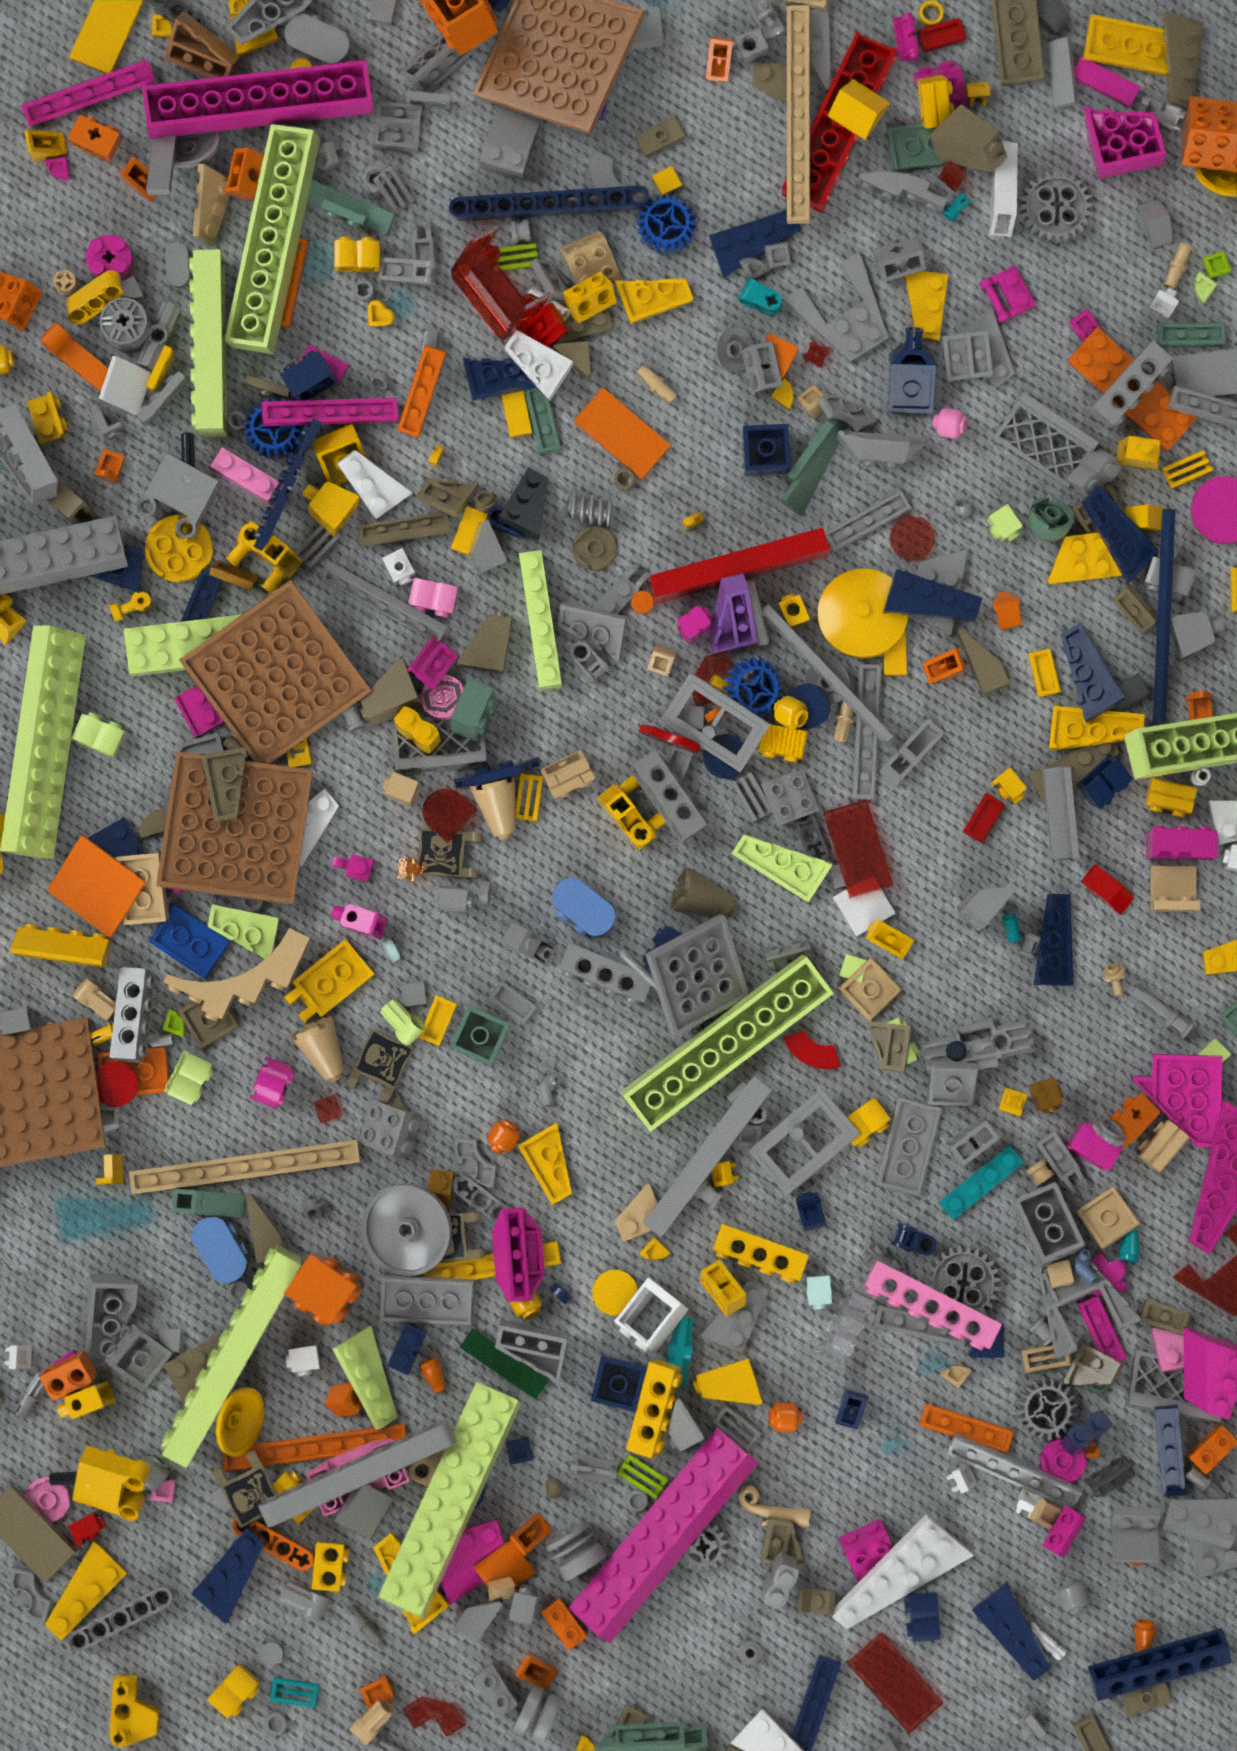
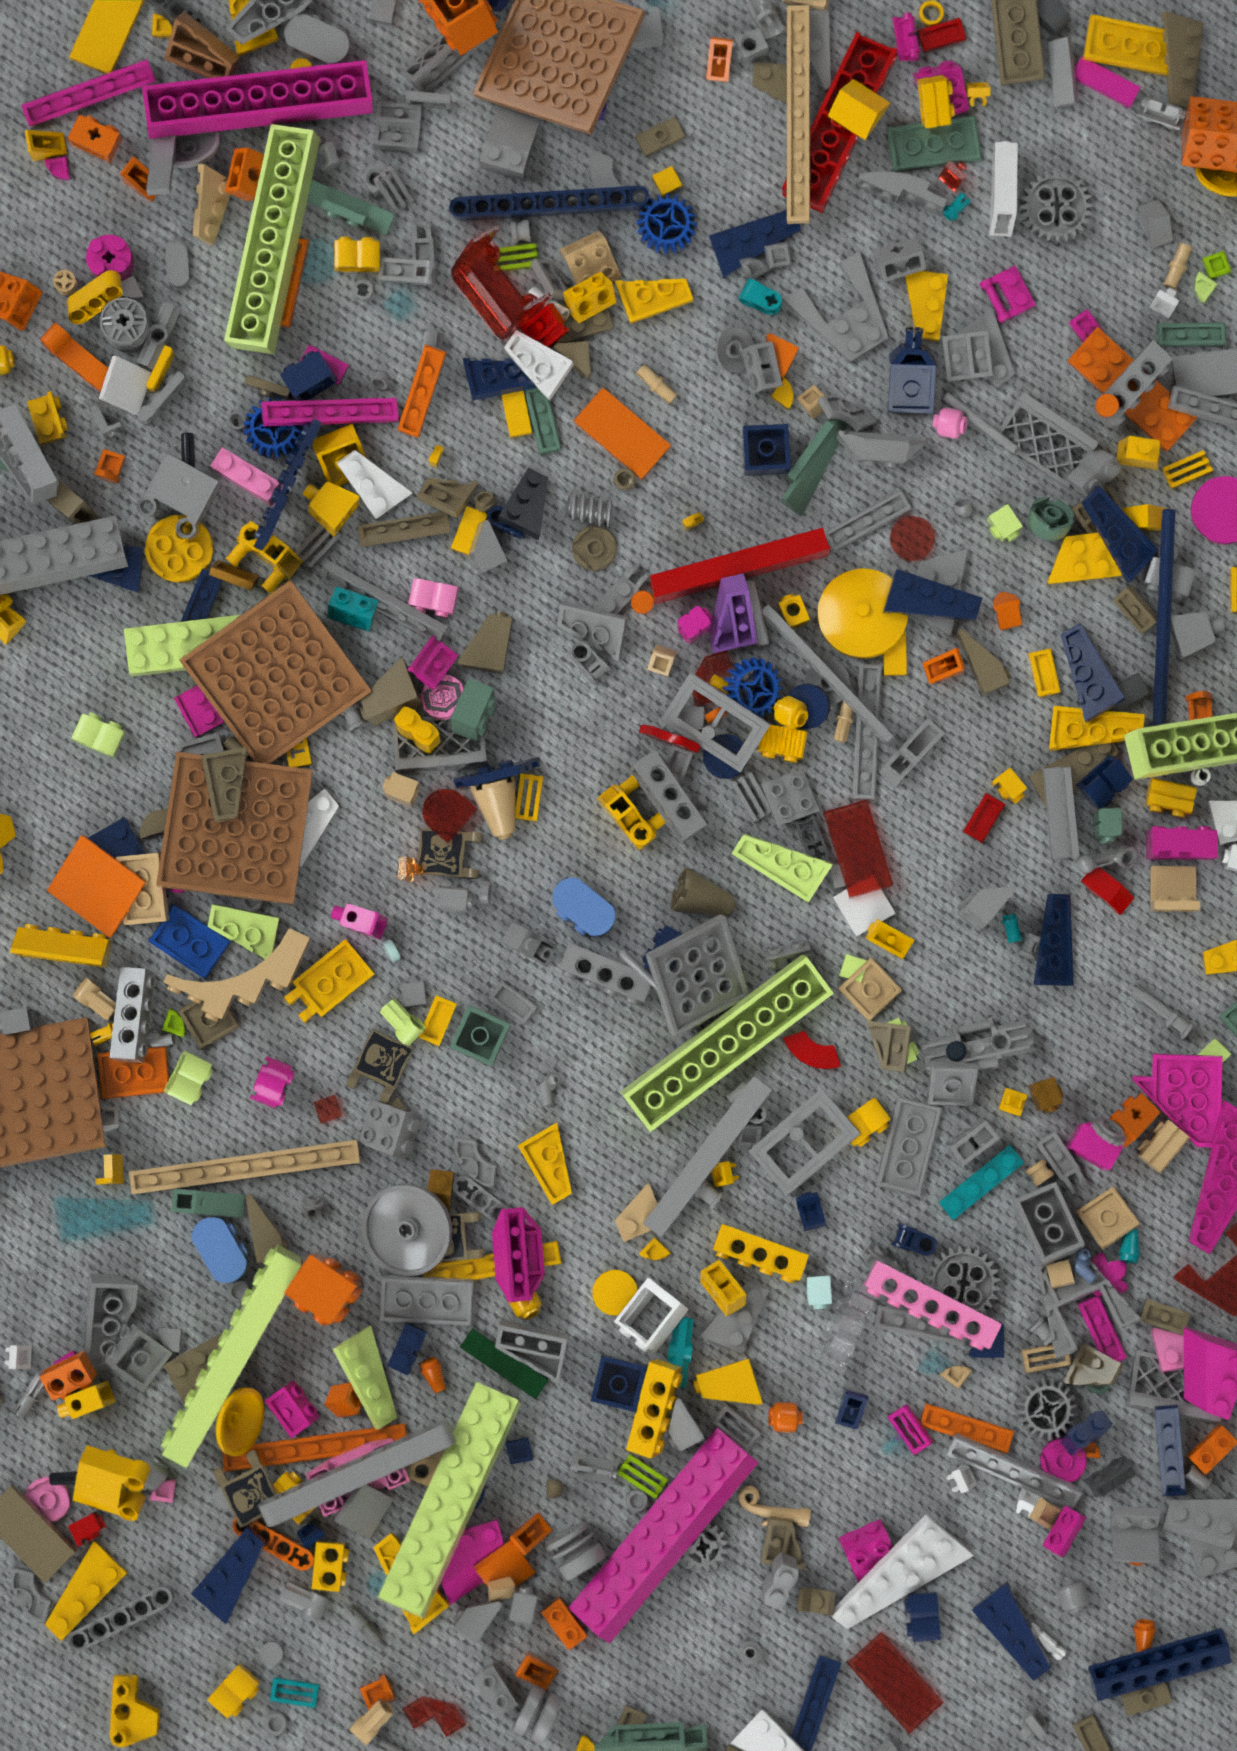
(43, 742): yellowish green brick -> none
(116, 1084): red tile -> none
(139, 602): yellow leg -> none
(209, 344): yellowish green brick -> none
(292, 1408): none -> dark pink bracket
(303, 1359): white brick -> none
(310, 1533): none -> dark blue tile
(321, 1047): tan cone -> none
(352, 609): none -> teal bracket
(357, 867): dark pink plate -> none
(379, 314): yellow tile -> none
(399, 567): white brick -> none
(503, 1136): orange head -> none
(540, 620): yellowish green brick -> none
(561, 1293): dark blue tile -> none
(567, 774): tan brick -> none
(818, 360): clear red plate -> none
(917, 1425): none -> dark pink tile
(968, 141): dark tan slope -> none
(981, 423): none -> light grey bar
(1087, 863): none -> light grey piece
(1106, 405): none -> orange tile
(1107, 825): none -> sand green brick
(1114, 975): tan plate -> none
(1123, 141): dark pink wedge -> none

